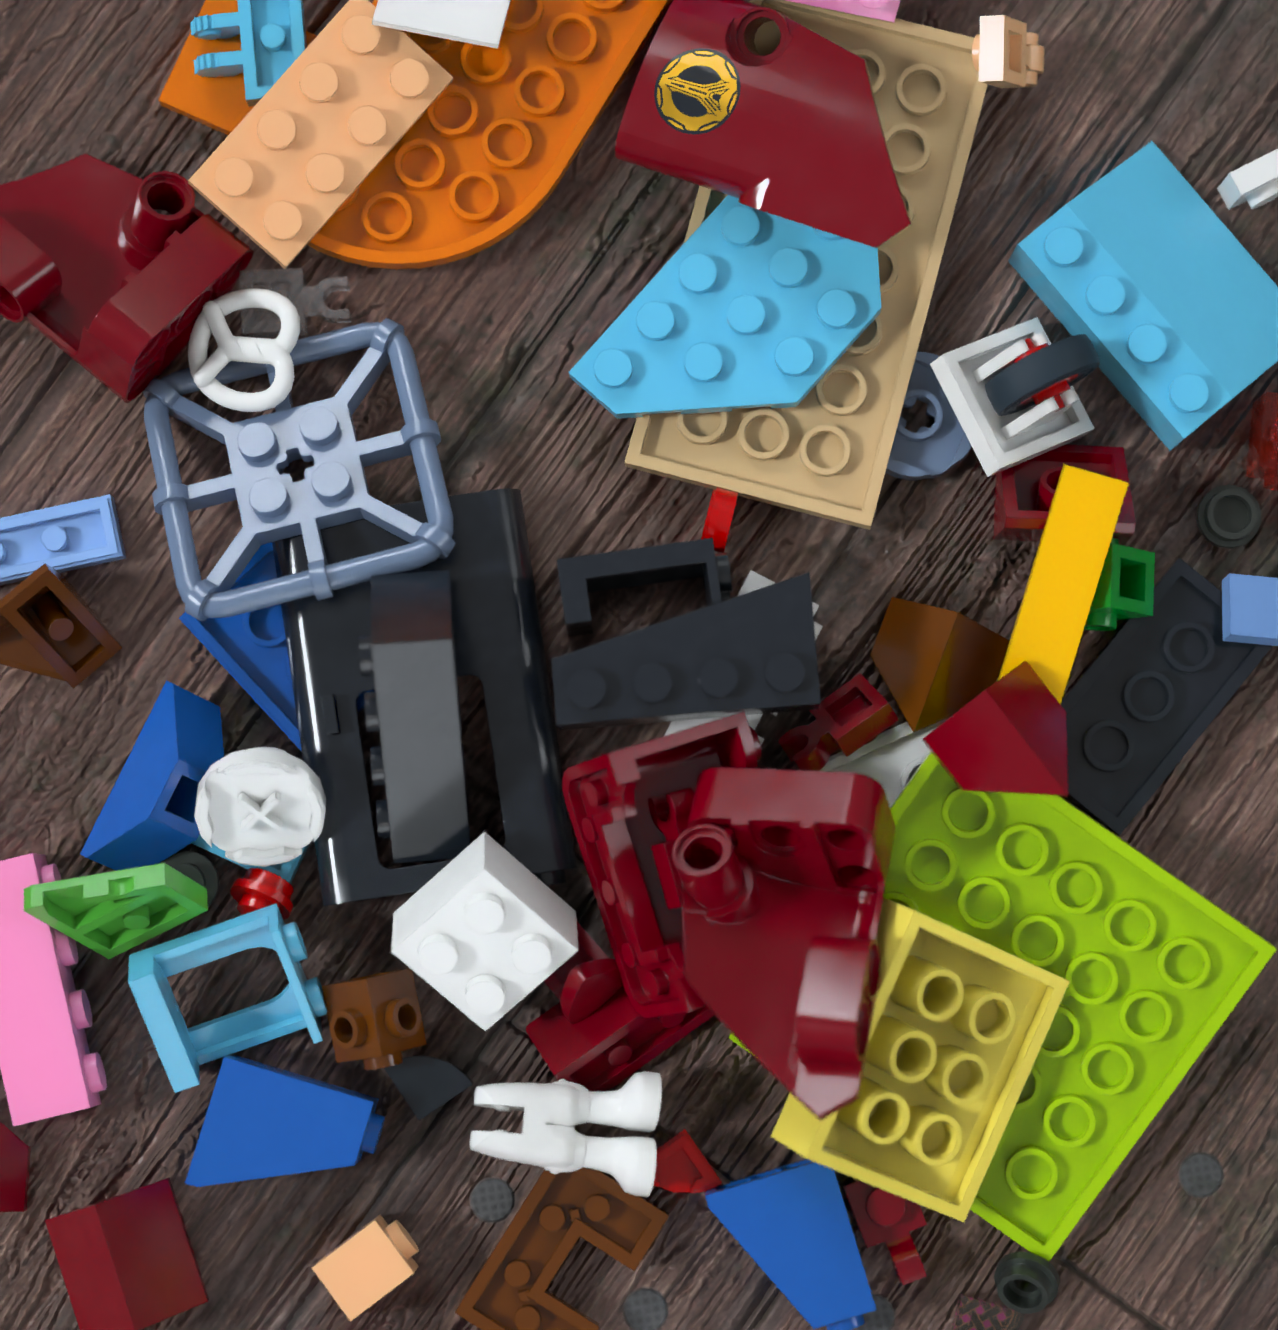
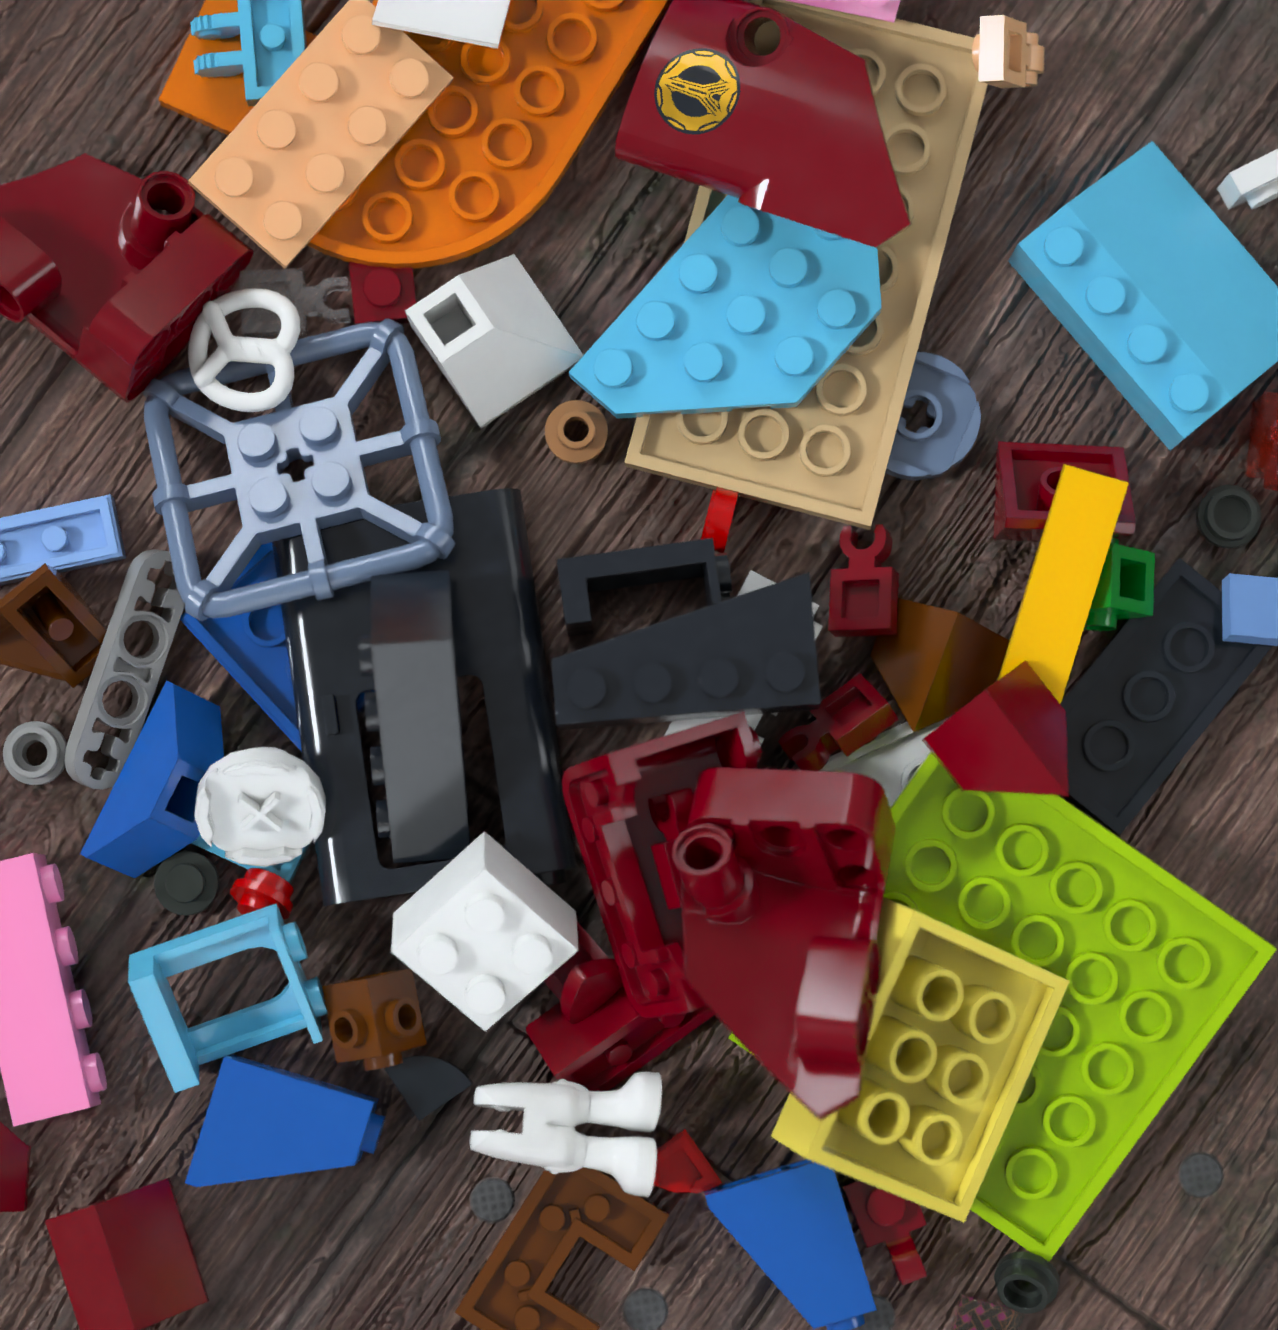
(16, 748): none -> light grey plate
(117, 664): none -> light grey beam
(117, 907): bright green wing -> none
(368, 1265): light nougat brick -> none
(381, 292): none -> dark red plate
(493, 337): none -> white slope
(580, 451): none -> medium nougat plate
(865, 594): none -> dark red plate
(1017, 392): white plate -> none

